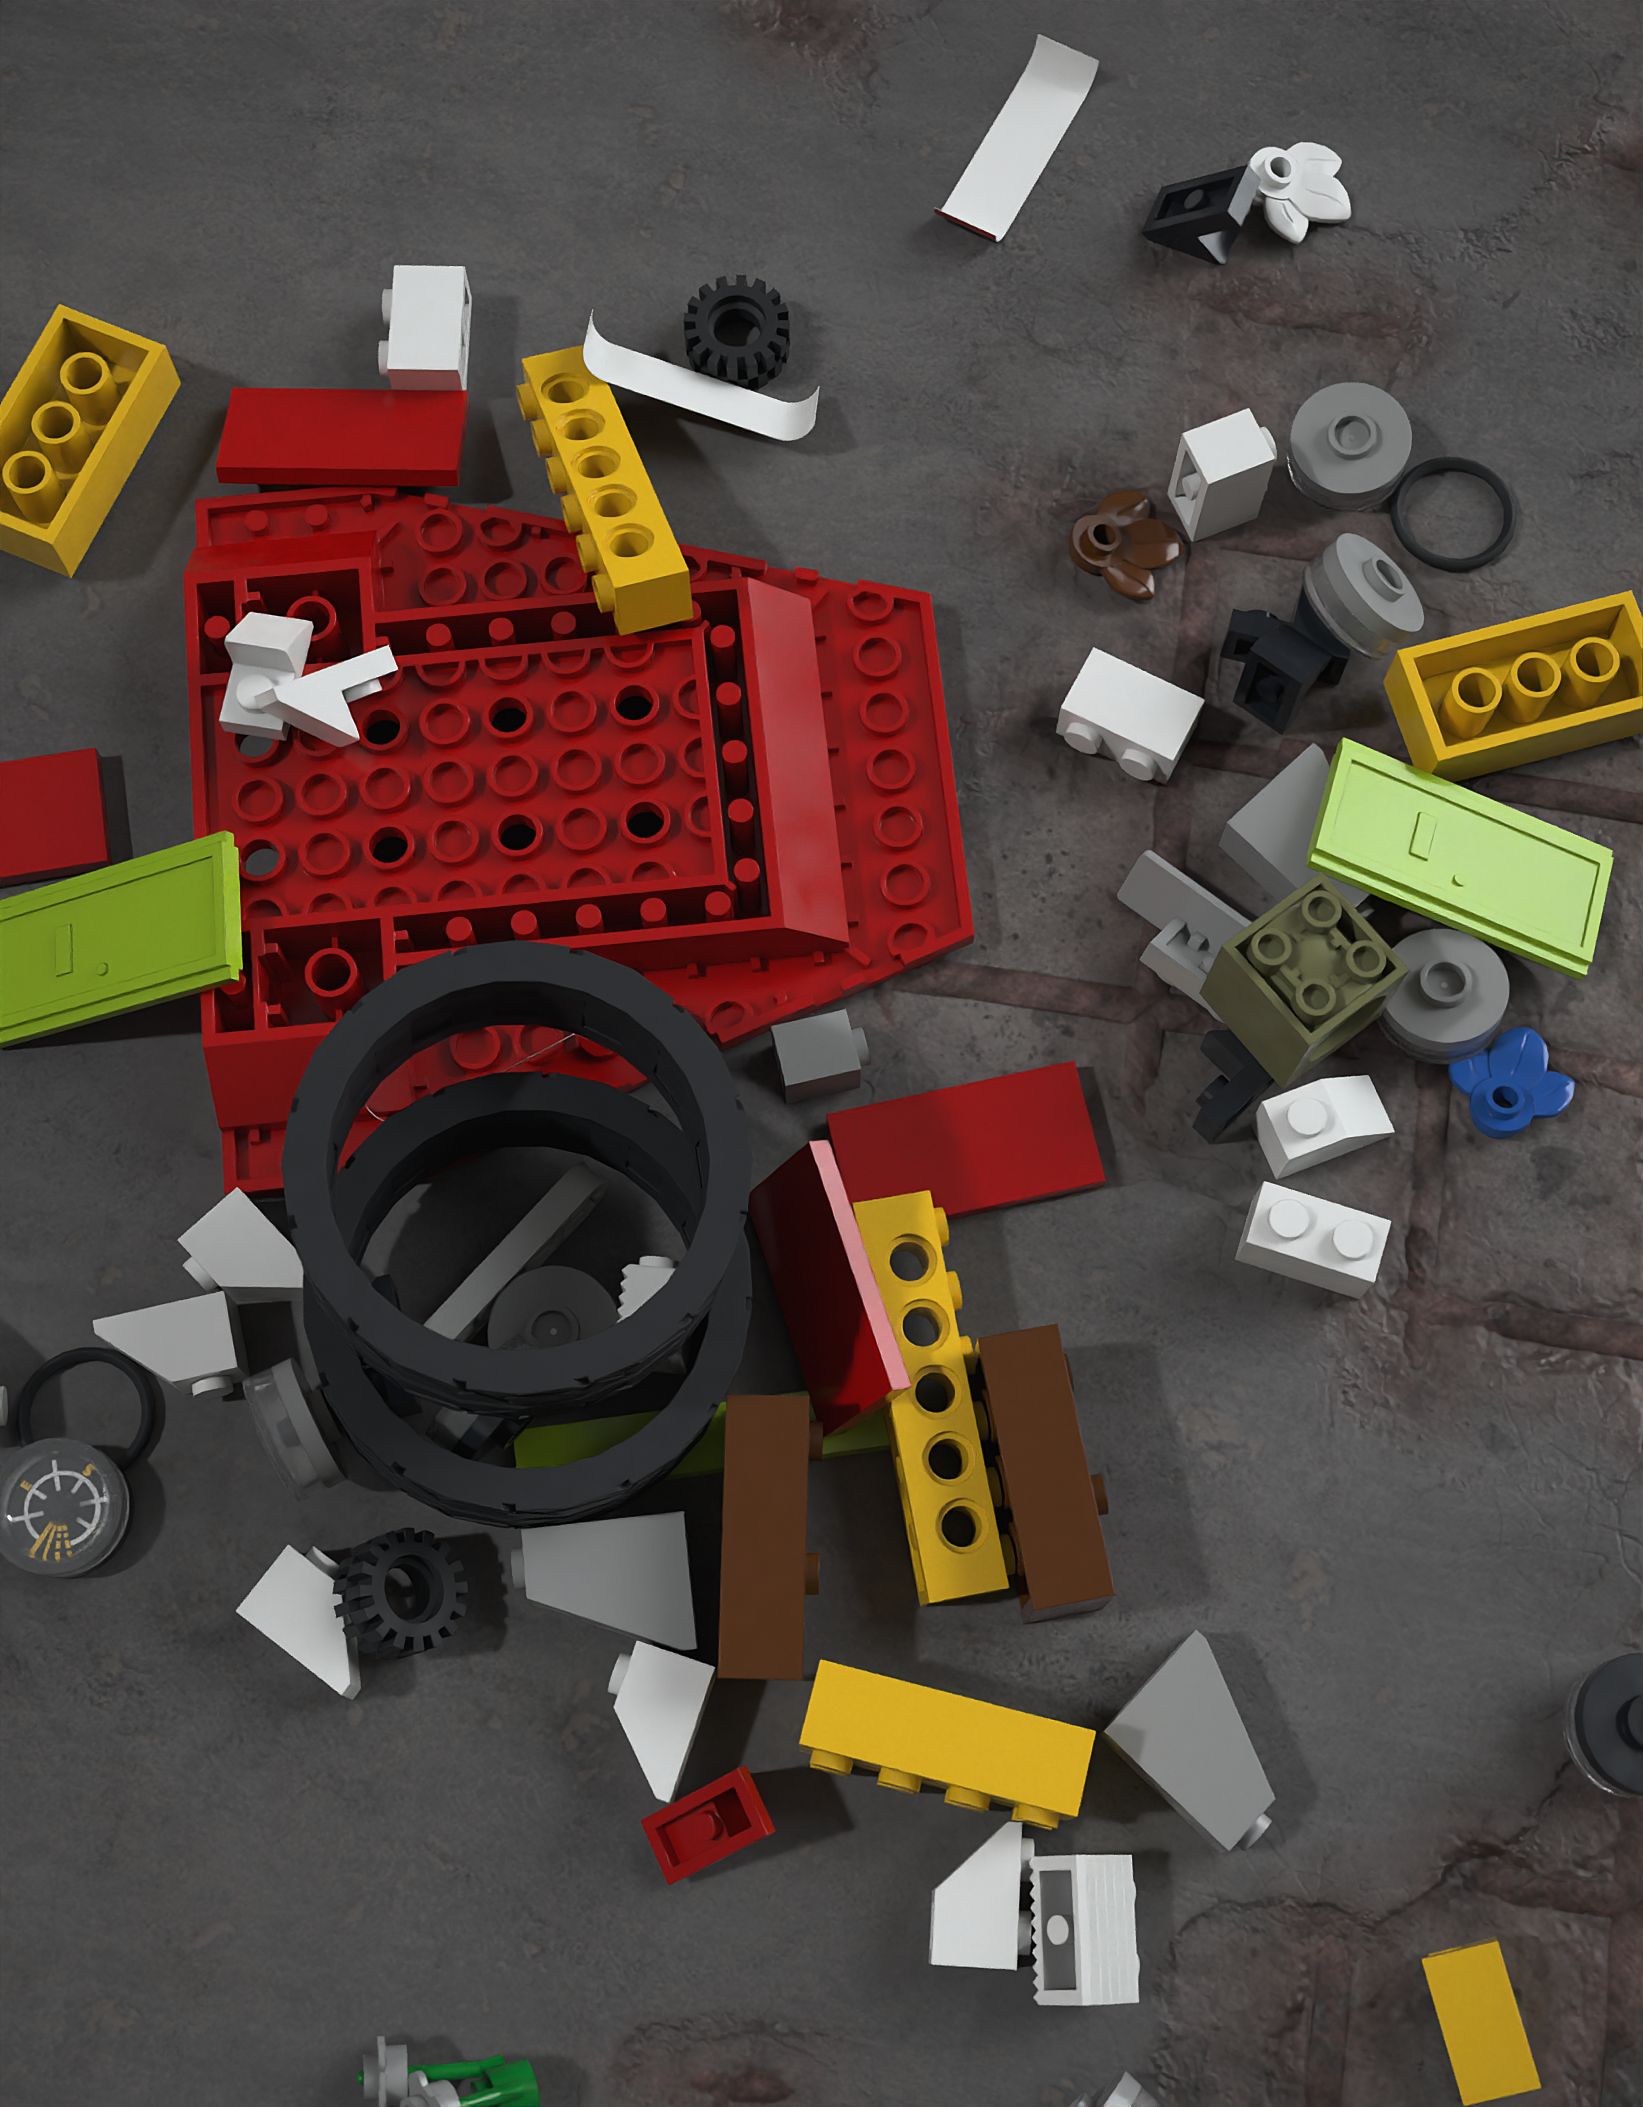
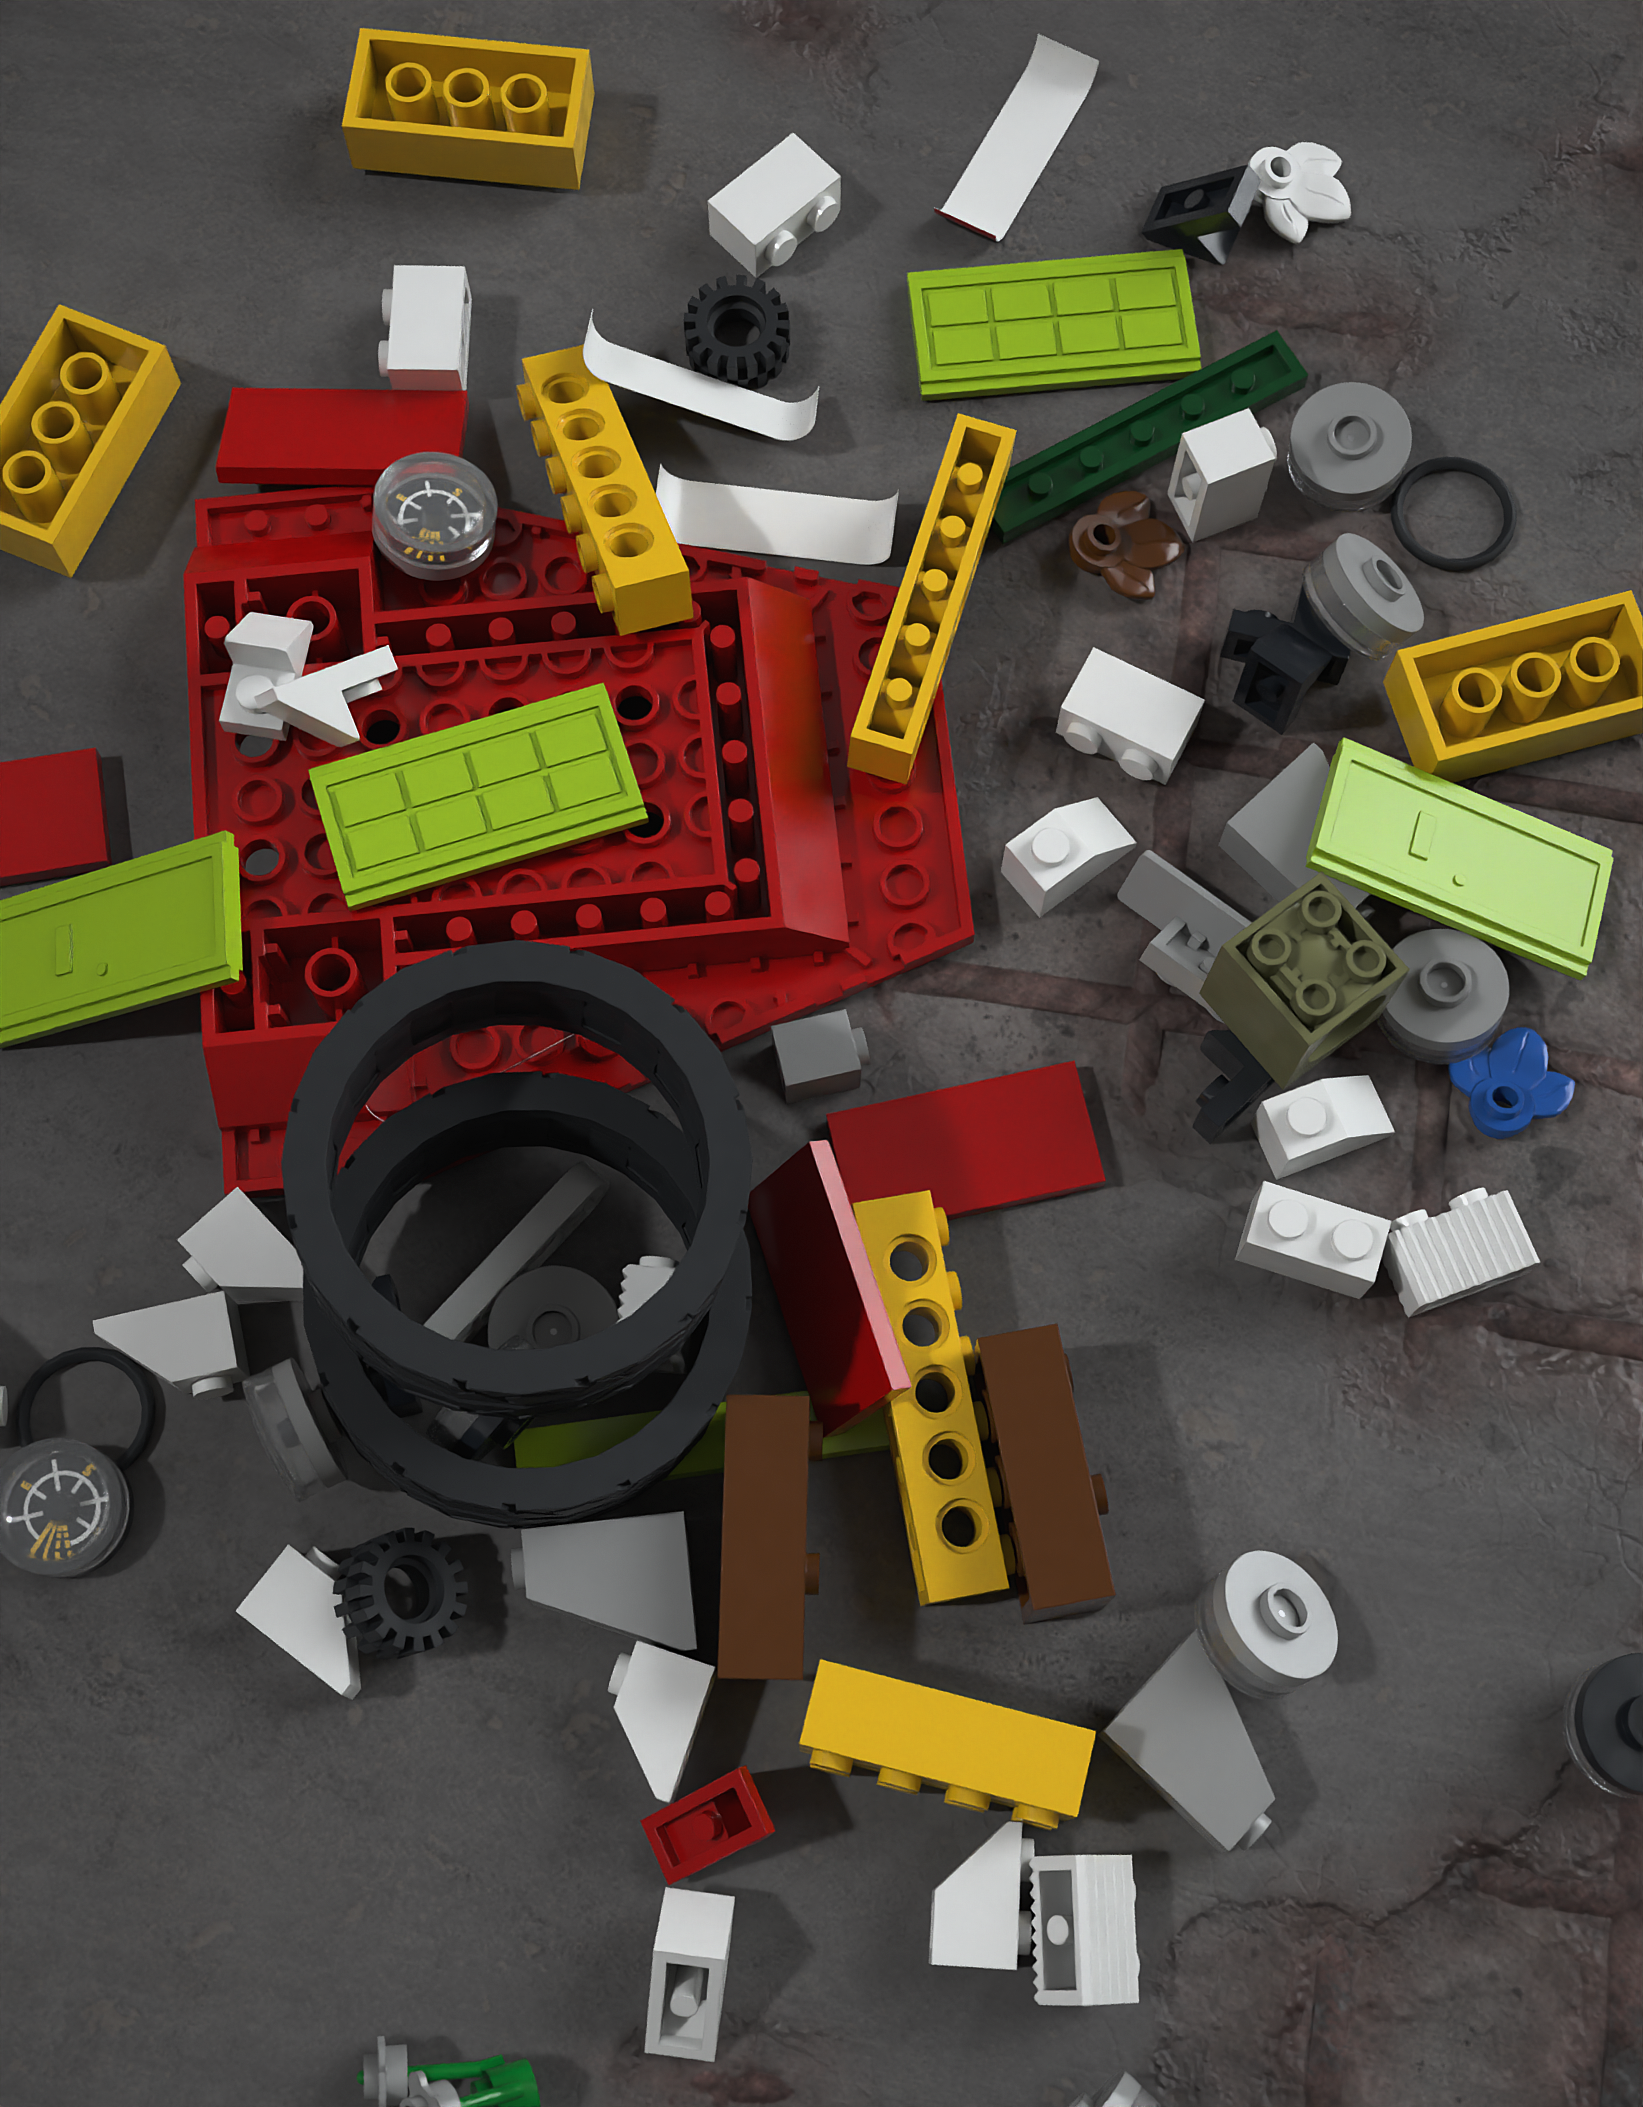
(434, 516): none -> clear piece
(469, 108): none -> yellow brick
(477, 796): none -> lime piece
(689, 1974): none -> white slope
(775, 205): none -> white brick
(777, 521): none -> white sticker
(931, 599): none -> yellow brick
(1053, 324): none -> lime piece
(1064, 853): none -> white slope
(1143, 434): none -> dark green plate
(1265, 1625): none -> piece
(1457, 1251): none -> white brick
(1480, 2021): yellow hinge -> none

